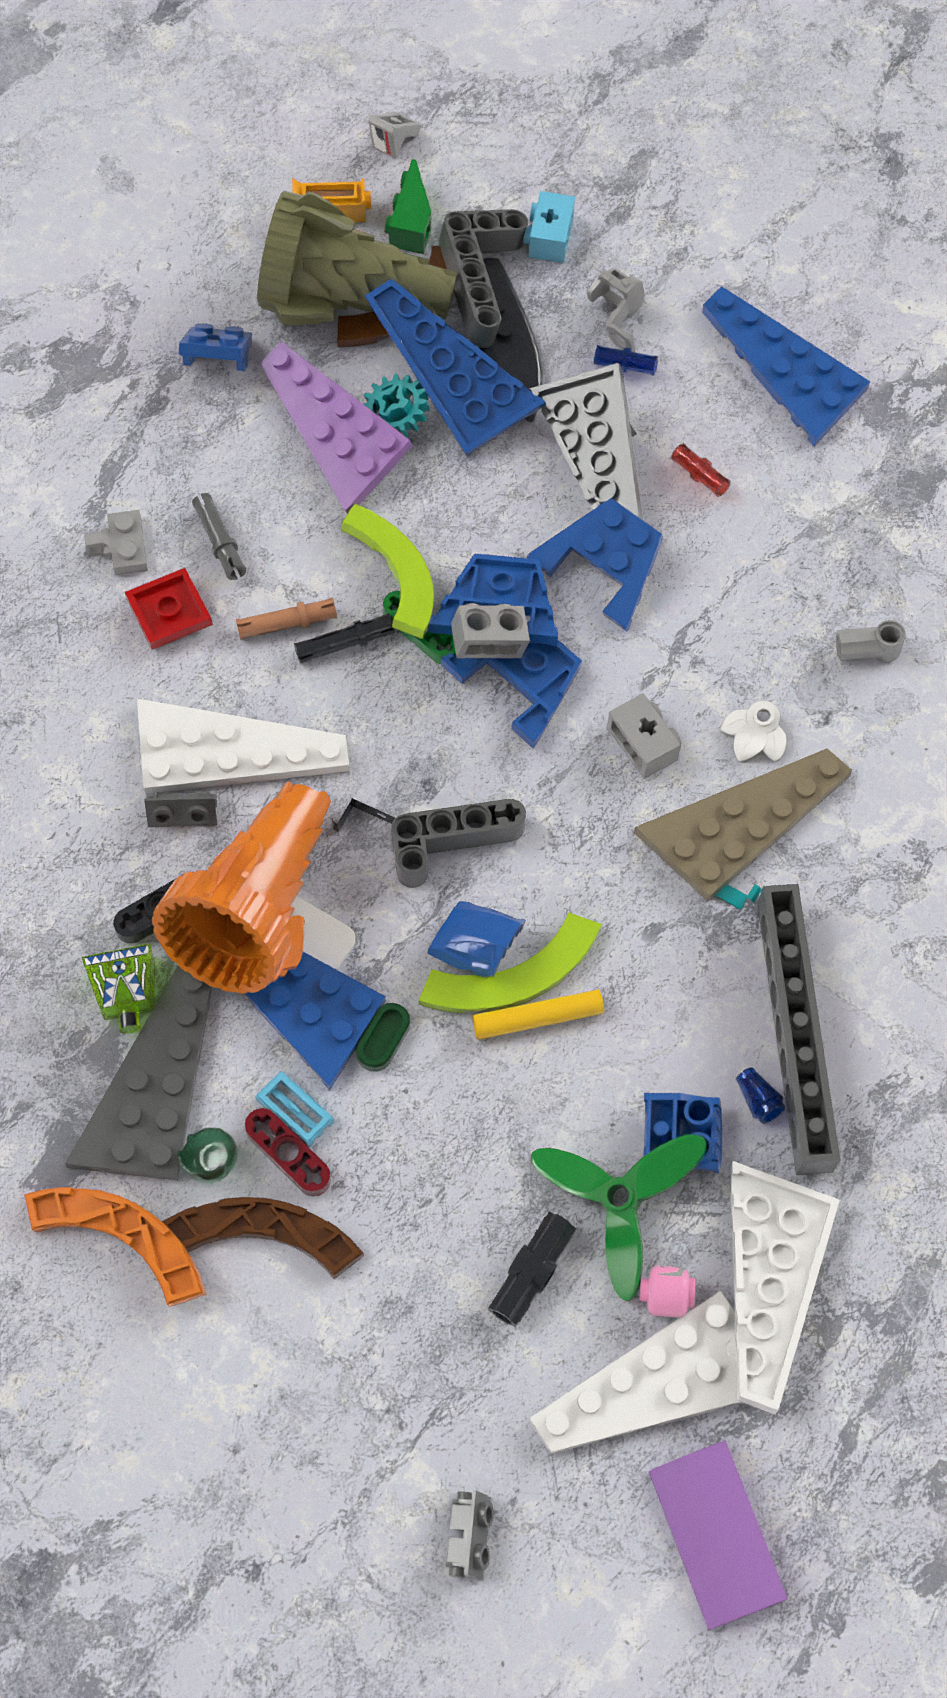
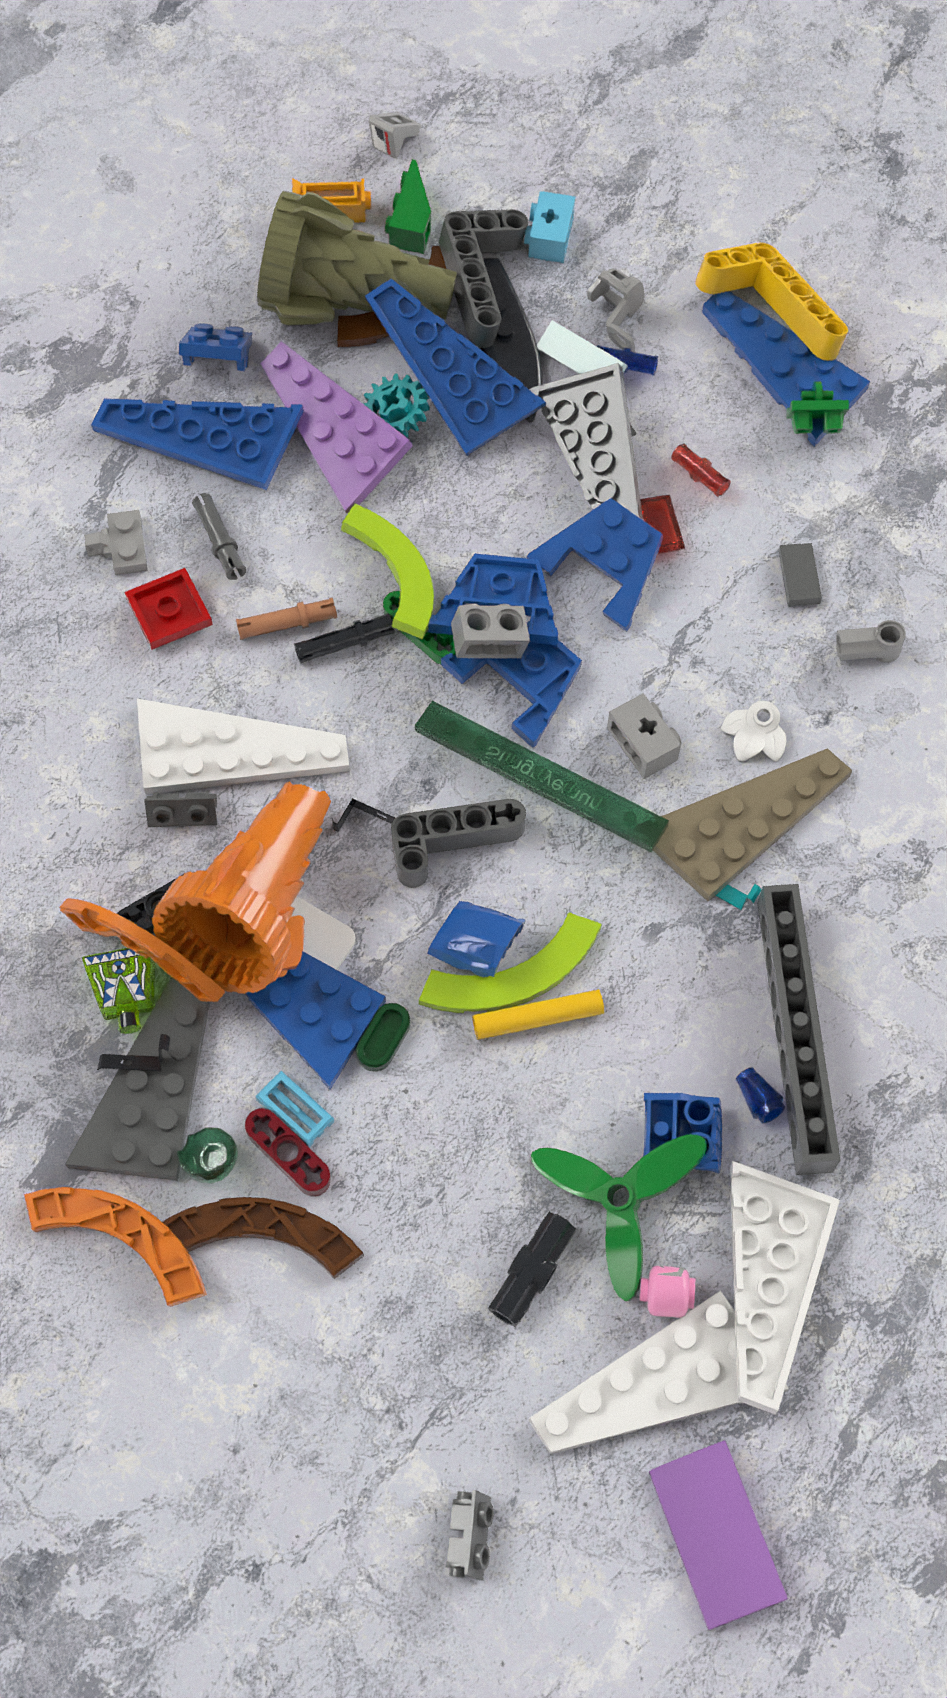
(104, 922): none -> orange tile
(146, 1063): none -> black piece
(210, 435): none -> blue wing
(542, 776): none -> clear green tile
(574, 350): none -> light aqua tile
(660, 515): none -> clear red tile
(781, 287): none -> yellow beam
(799, 574): none -> dark grey tile
(817, 405): none -> green hips

